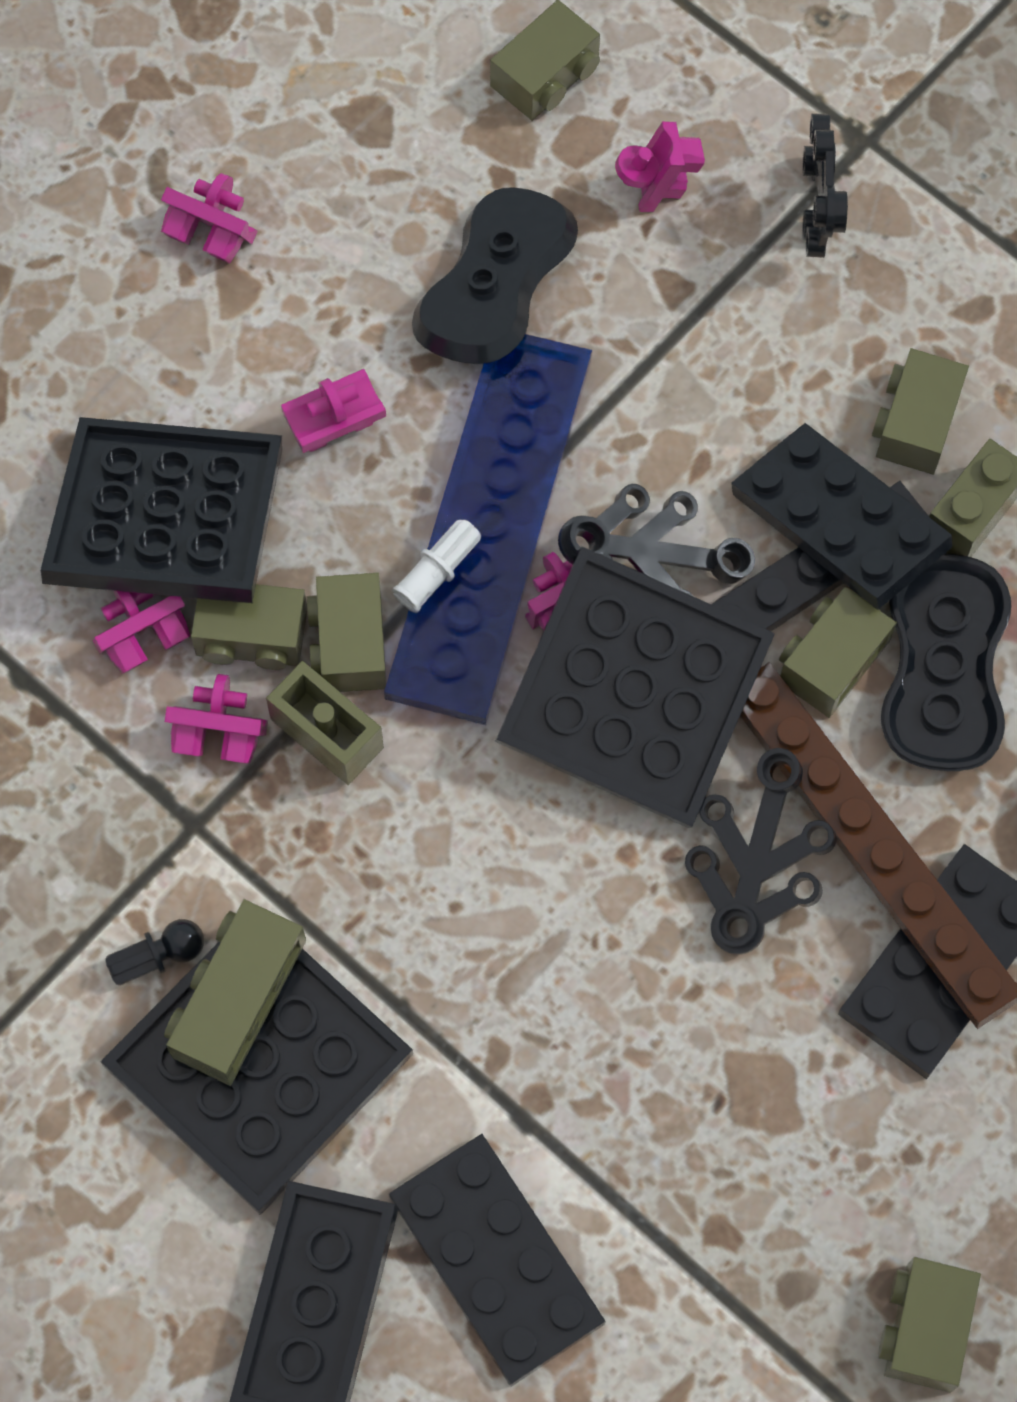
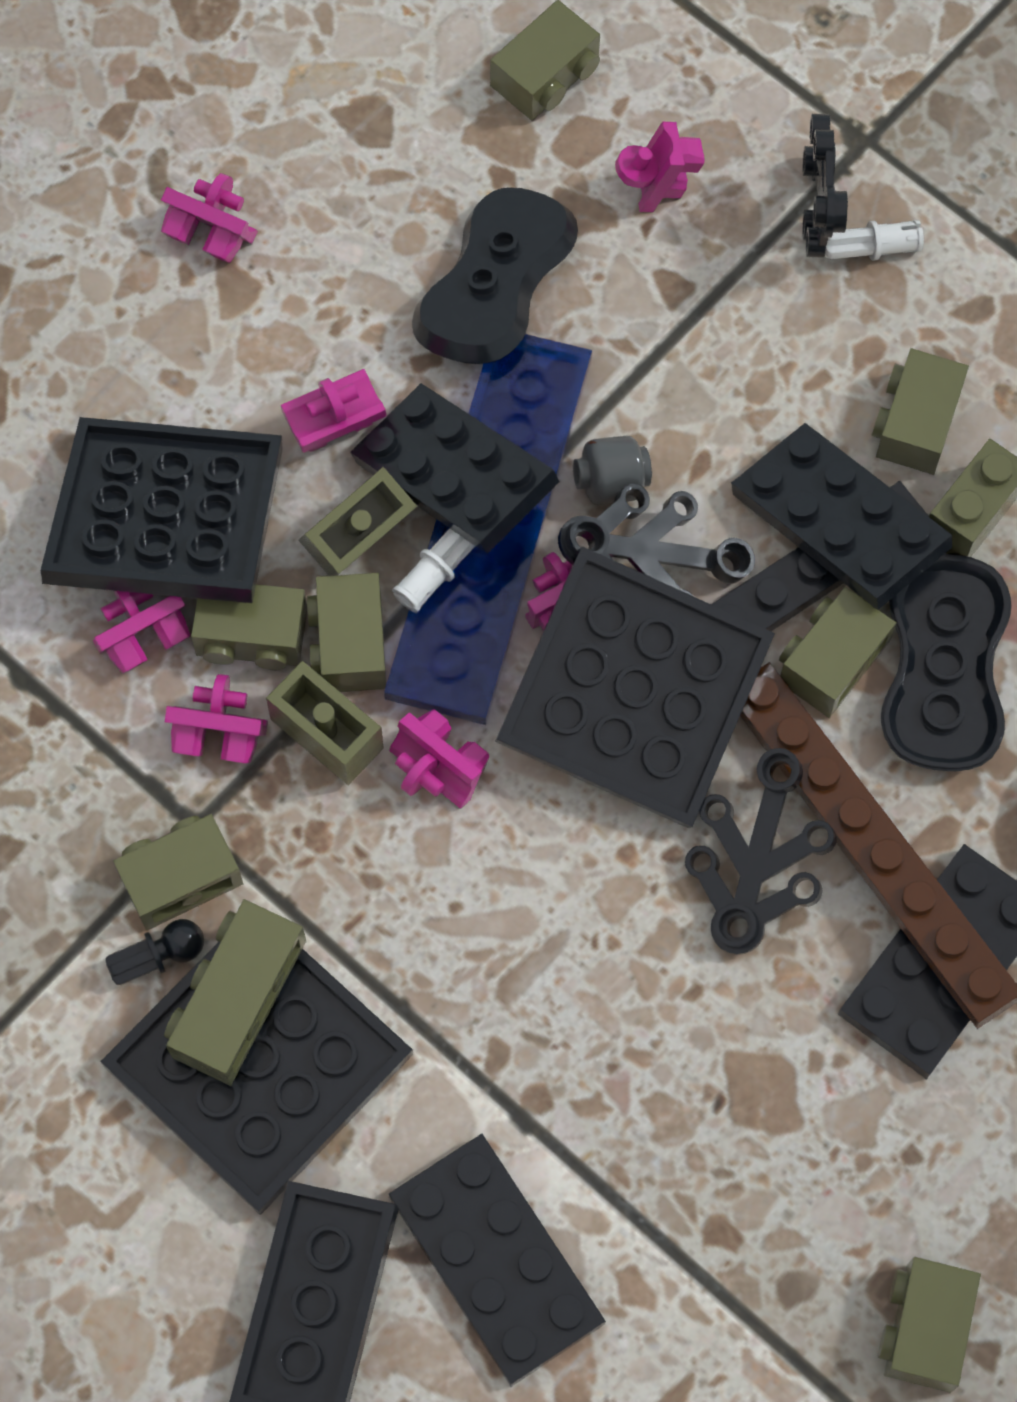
(178, 870): none -> olive brick
(357, 523): none -> olive brick
(435, 763): none -> dark pink hips
(456, 467): none -> black plate
(610, 466): none -> dark grey head
(876, 240): none -> white axle

